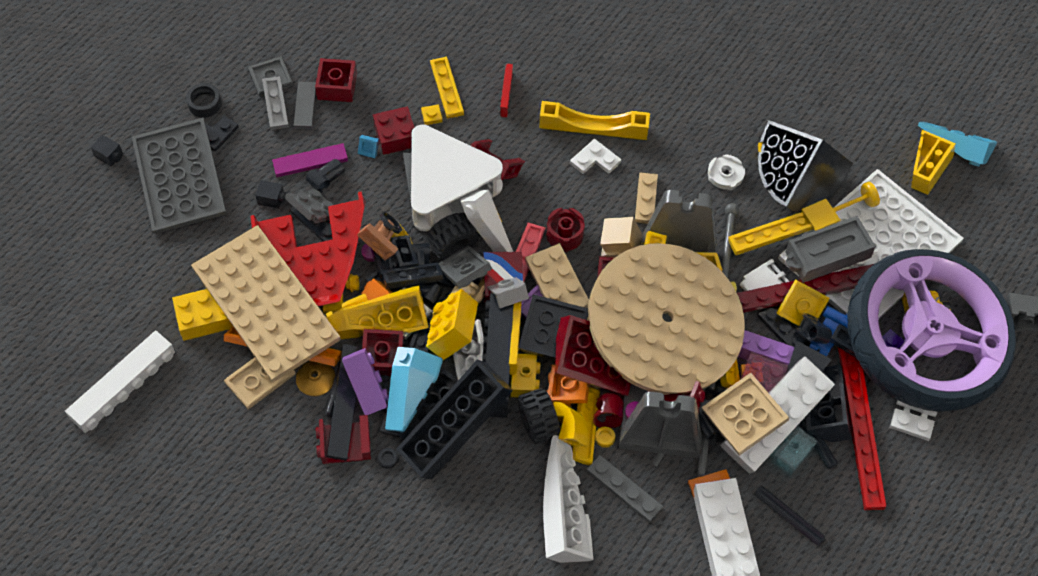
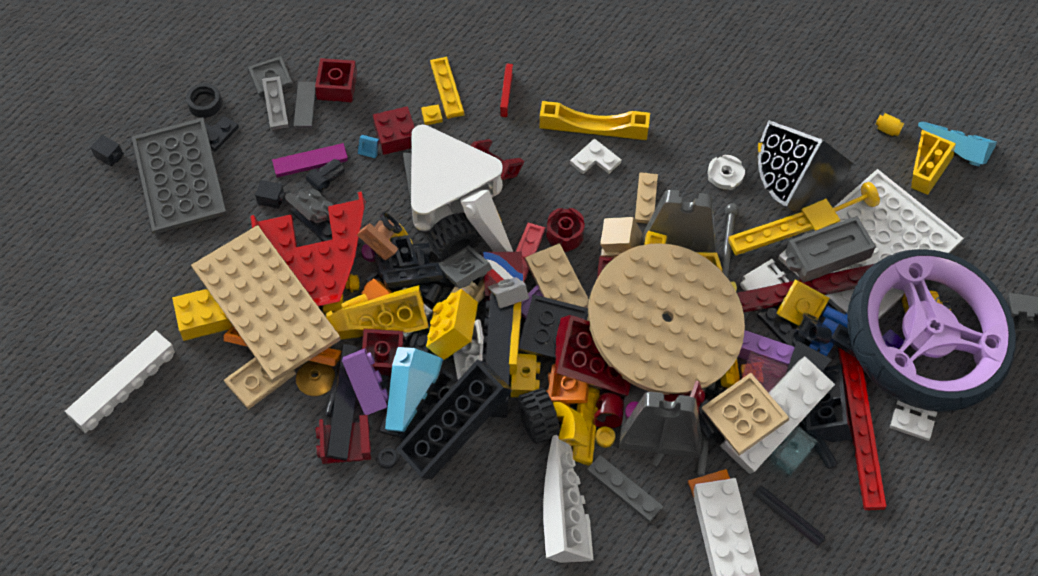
(889, 124): none -> yellow brick

